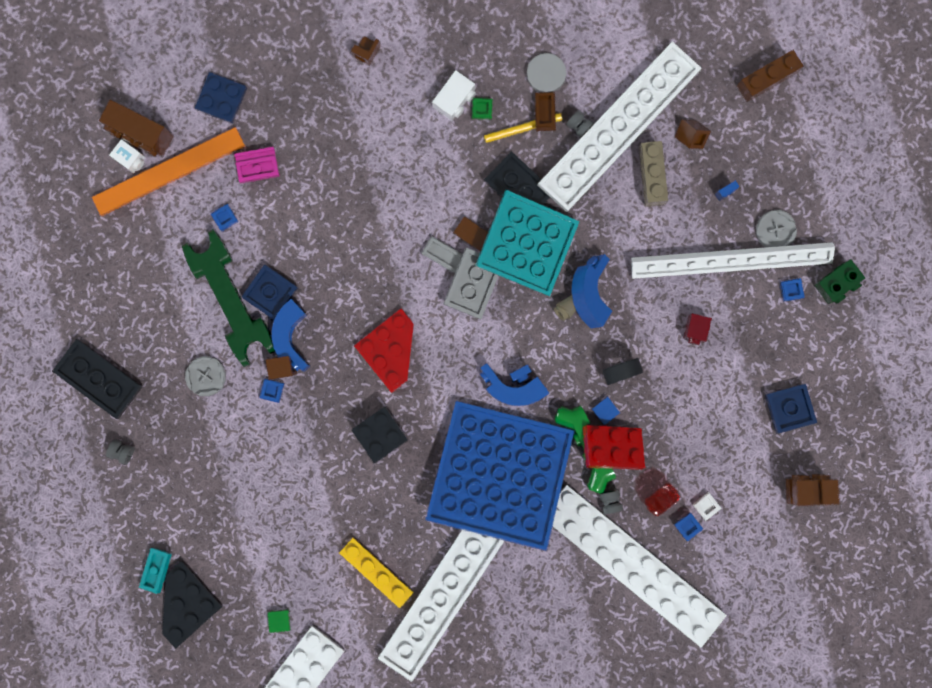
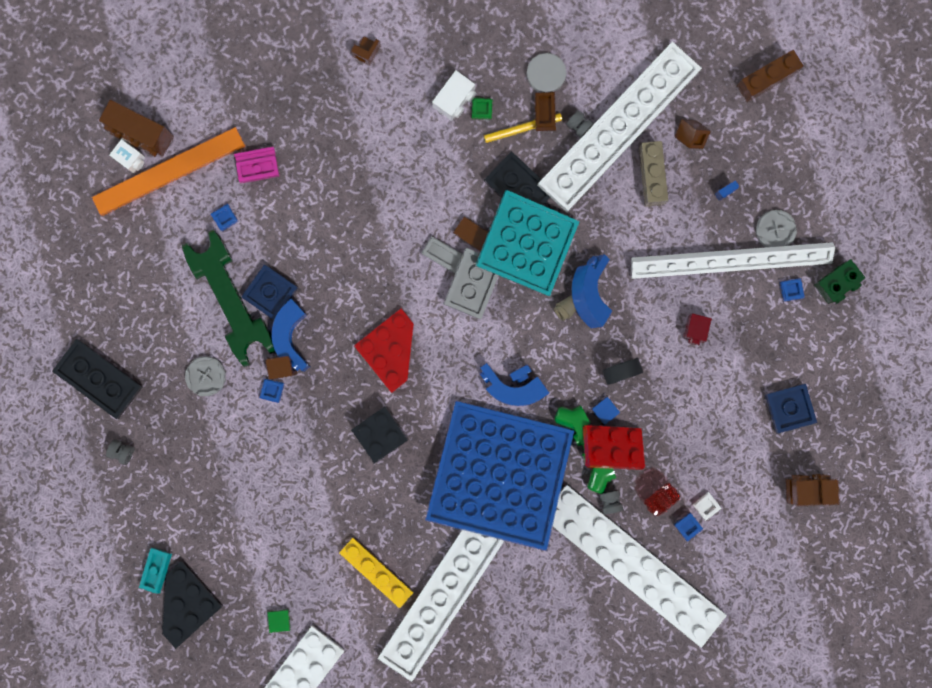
(220, 98): dark blue plate -> none

